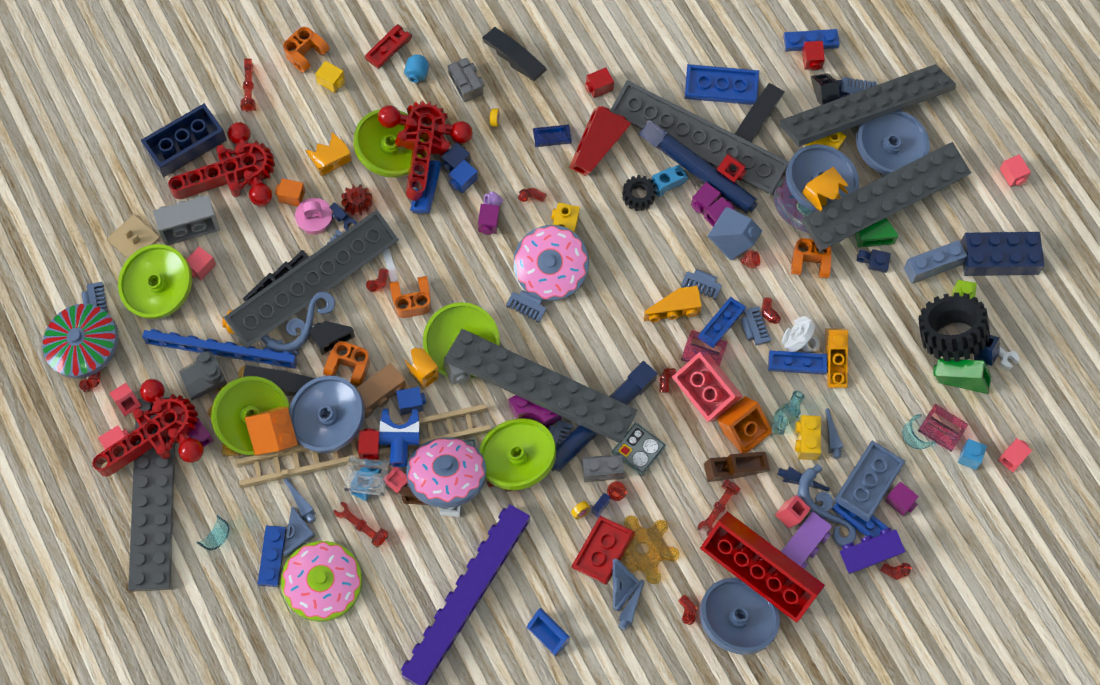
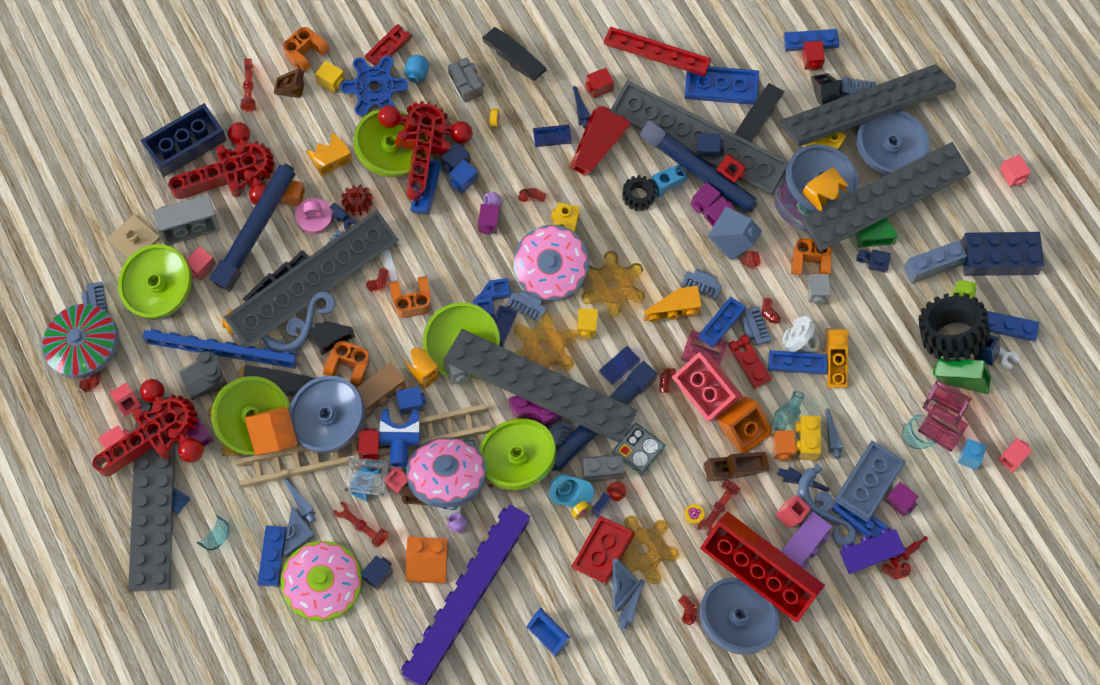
(179, 501): none -> clear blue tile
(228, 271): none -> dark blue brick
(290, 84): none -> reddish brown slope
(367, 75): none -> blue plate
(377, 572): none -> dark blue brick
(426, 560): none -> orange slope
(456, 522): none -> lavender plate
(493, 290): none -> blue tile
(504, 320): none -> clear blue tile
(545, 332): none -> clear yellow plate
(570, 490): none -> medium azure piece
(583, 114): none -> dark blue piece
(587, 323): none -> yellow brick
(613, 272): none -> clear yellow plate
(619, 365): none -> clear blue tile
(657, 51): none -> red plate
(694, 514): none -> yellow tile
(710, 144): none -> dark blue brick
(750, 362): none -> red plate
(784, 445): none -> orange brick
(818, 288): none -> light grey brick
(909, 550): none -> red piece
(948, 398): none -> clear pink tile
(1013, 326): none -> blue plate

